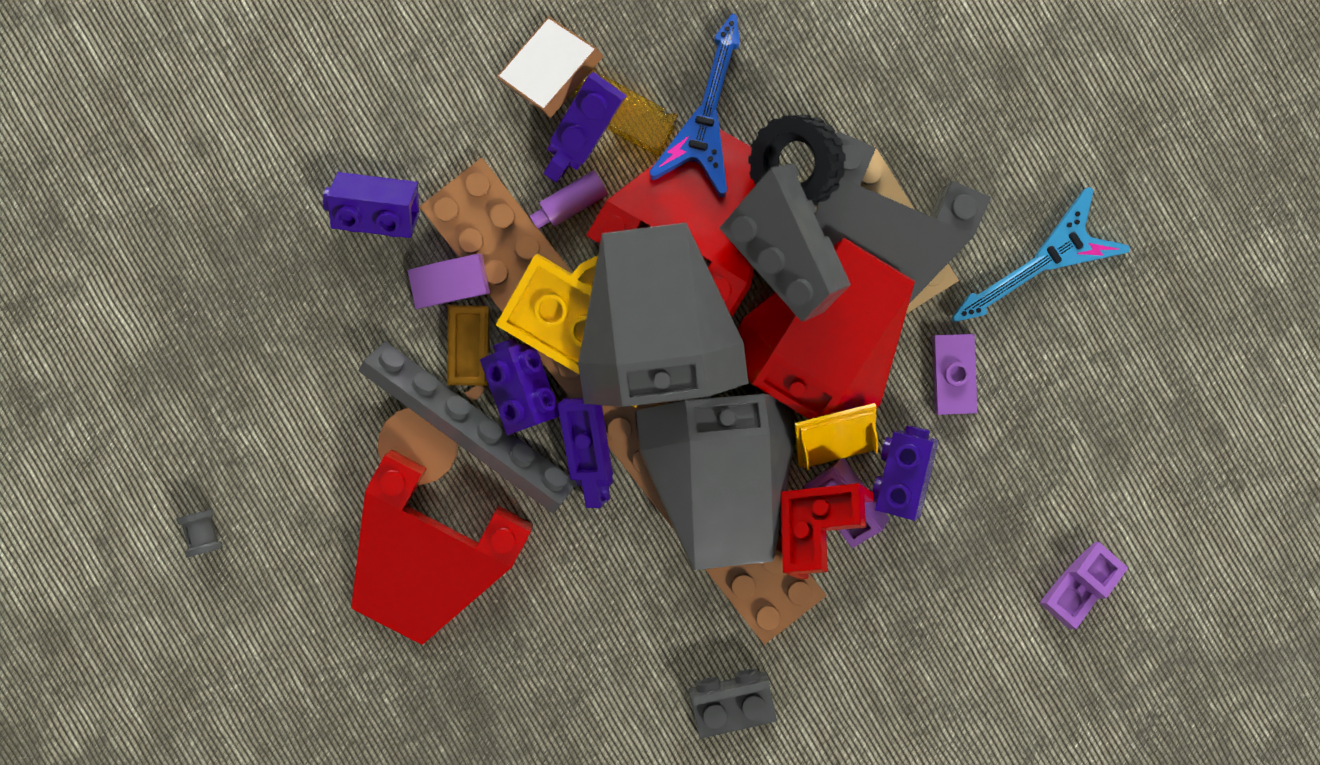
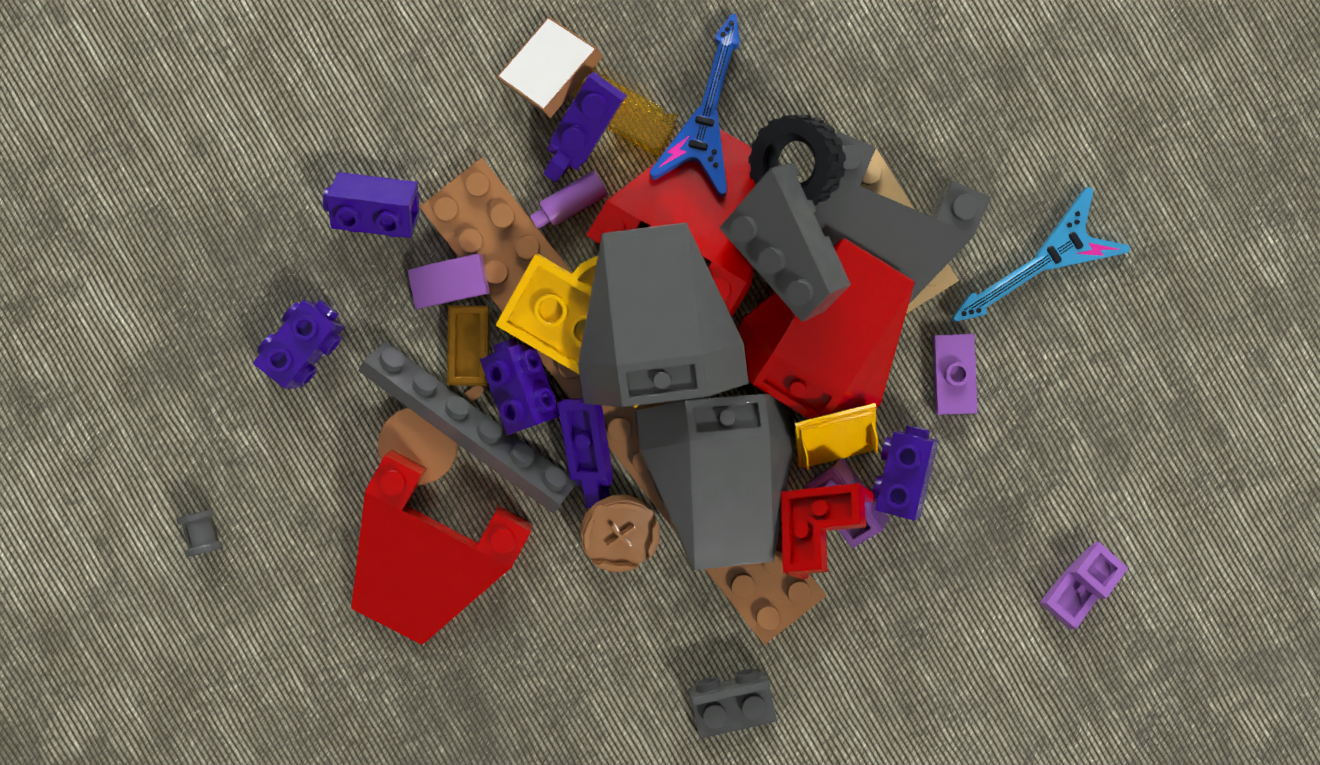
(305, 336): none -> dark purple brick
(619, 533): none -> medium nougat tile

